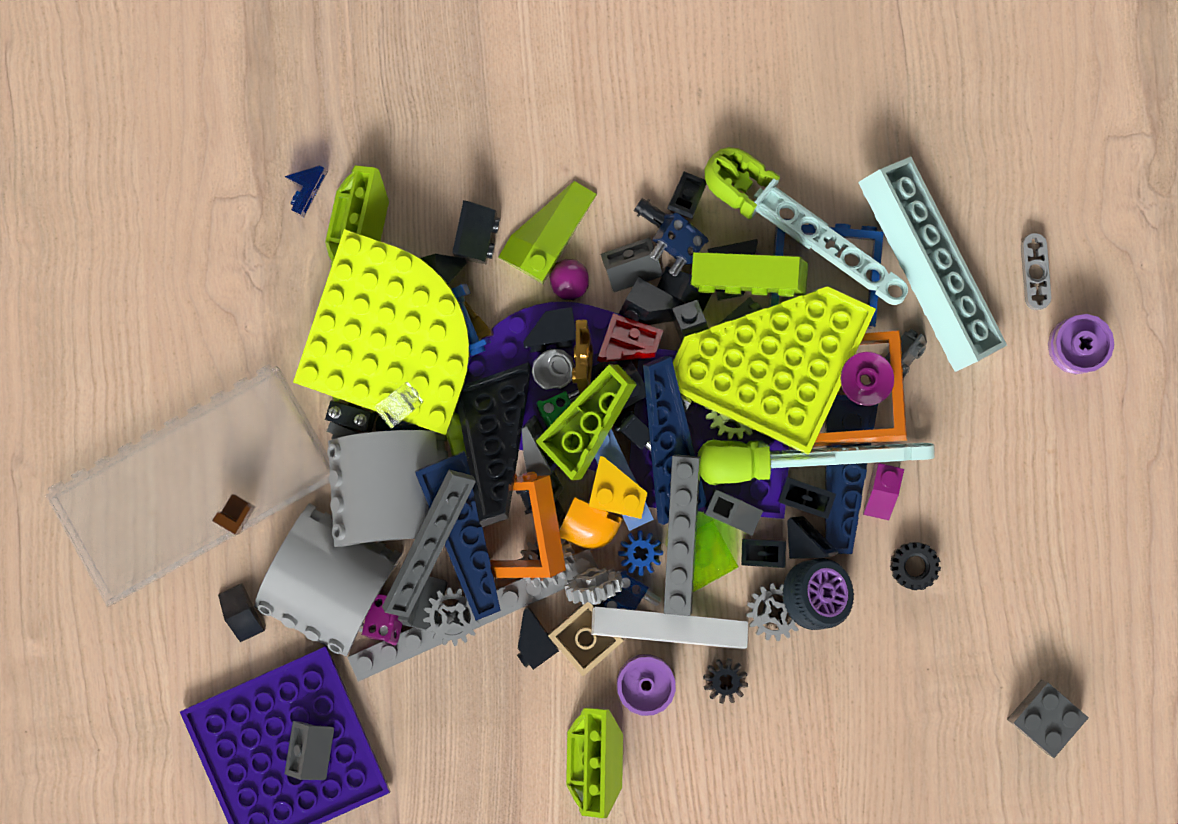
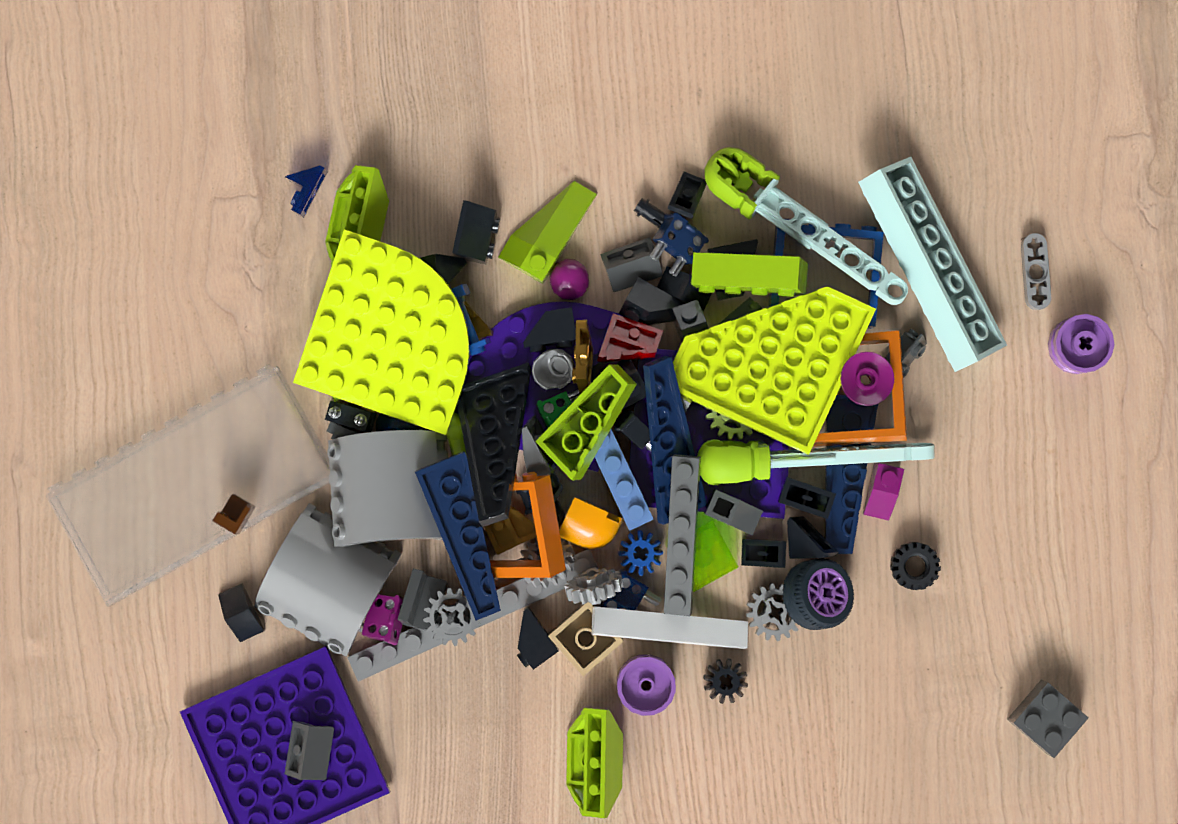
(399, 404): clear bracket -> none
(428, 543): dark grey plate -> none
(511, 531): none -> pearl gold wing
(616, 491): yellow wing -> none

